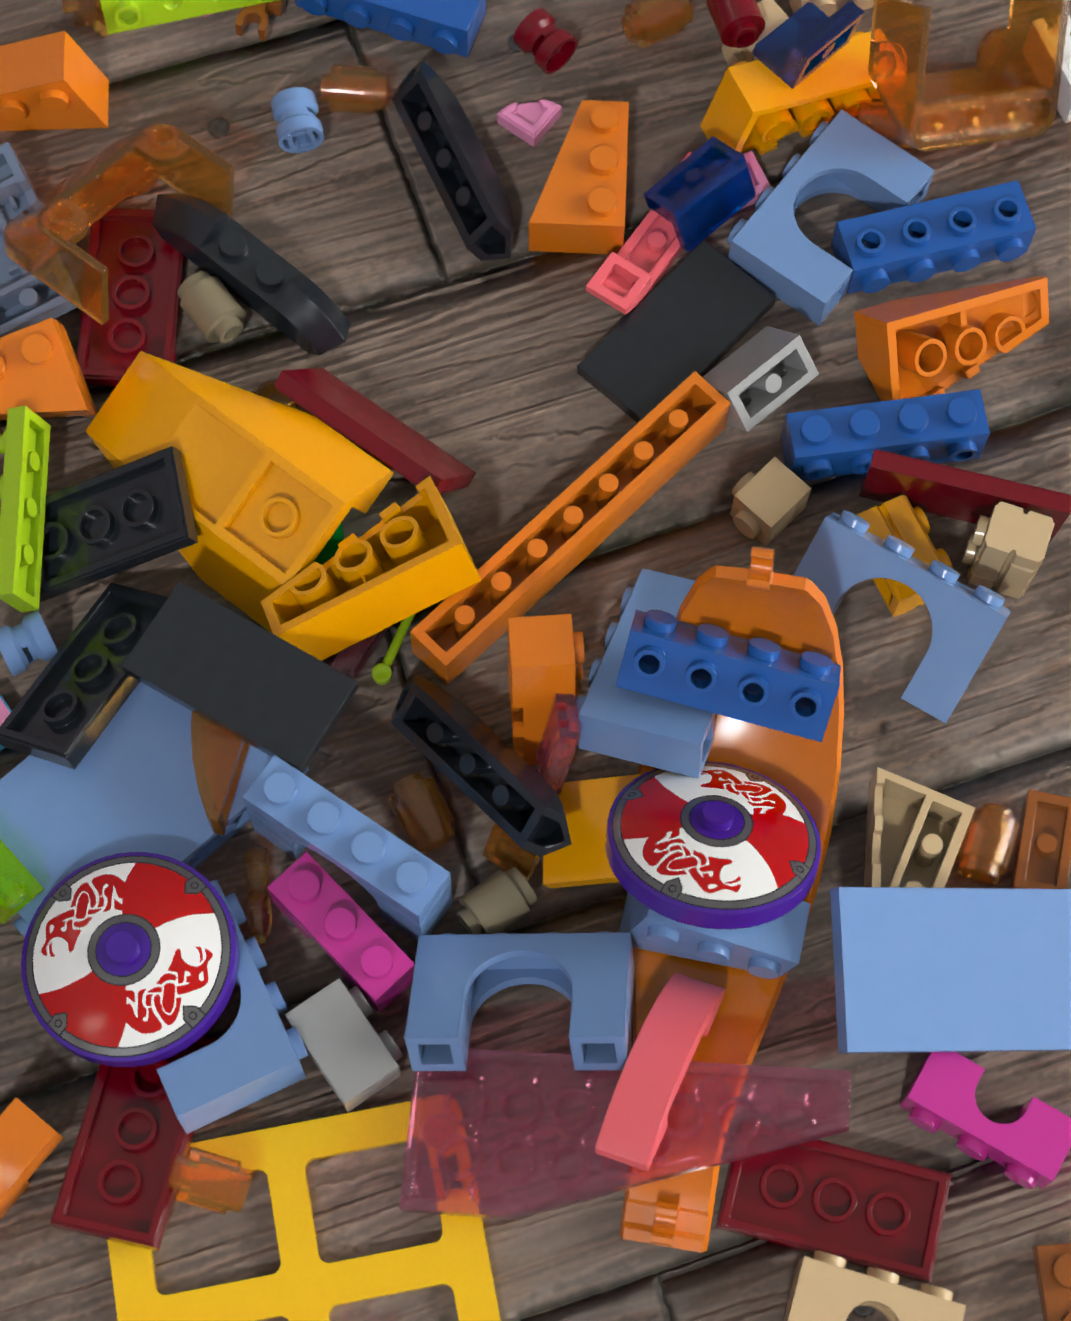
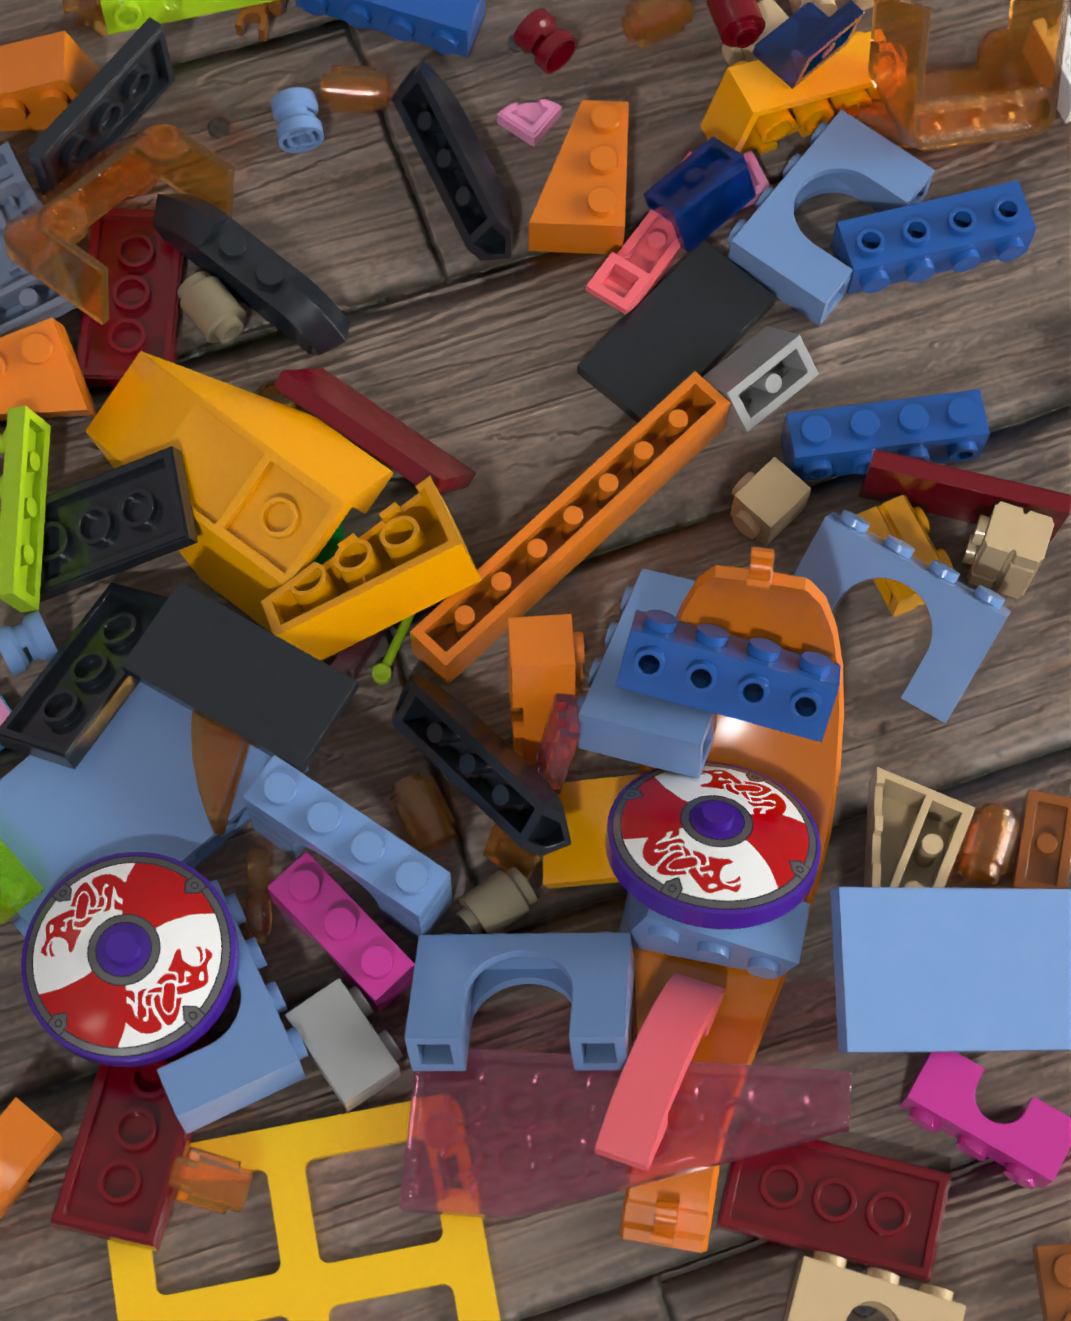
(105, 107): none -> black tile
(938, 338): orange wedge -> none

